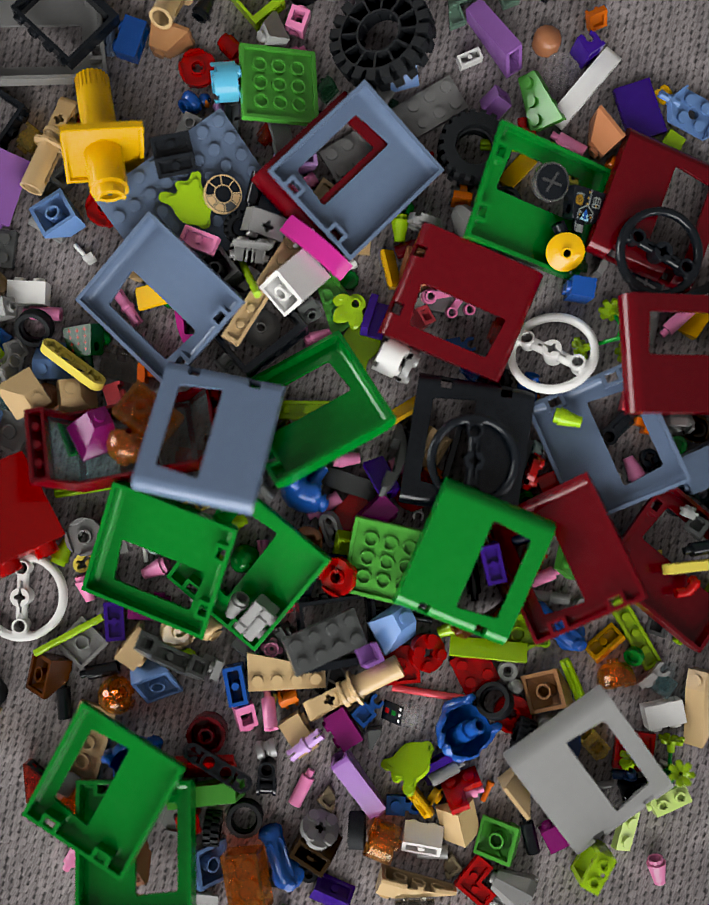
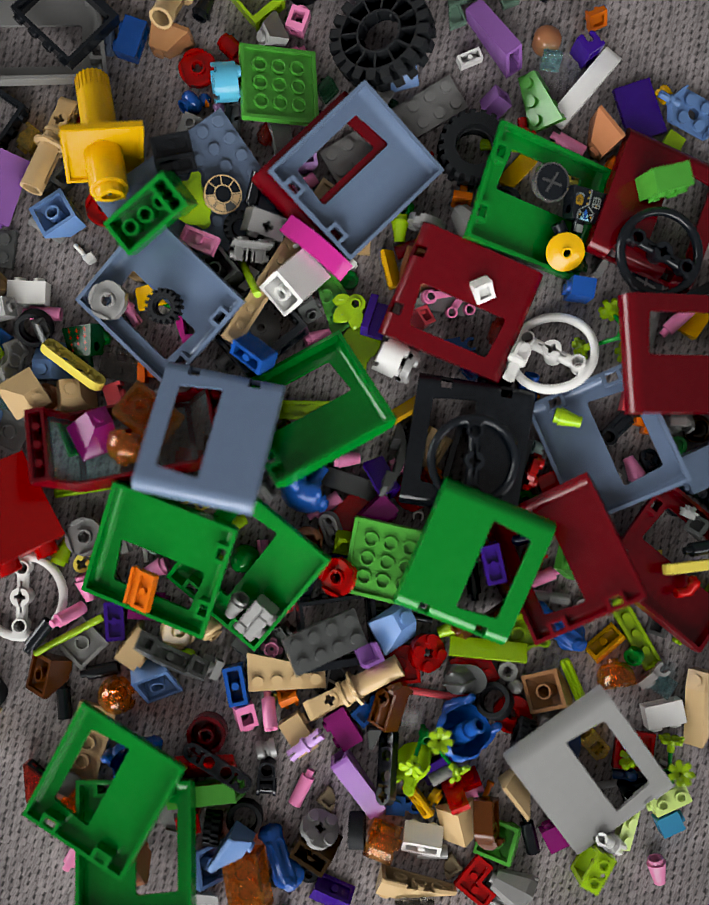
(38, 635): none -> black cylinder
(41, 328): none -> dark grey slope
(69, 614): none -> bright pink cylinder
(98, 304): none -> light grey plate
(141, 589): none -> orange plate
(150, 212): none -> green hinge
(154, 300): none -> black tyre
(233, 846): none -> medium blue slope
(254, 353): none -> blue brick
(384, 765): none -> black beam
(390, 706): none -> reddish brown piece
(439, 742): none -> lime plant
(464, 679): none -> dark grey piece
(482, 289): none -> white slope
(487, 822): none -> reddish brown piece
(517, 359): none -> white arm
(551, 60): none -> clear light blue tile
(611, 843): none -> white arm
(664, 182): none -> bright green brick
(670, 823): none -> dark azure brick

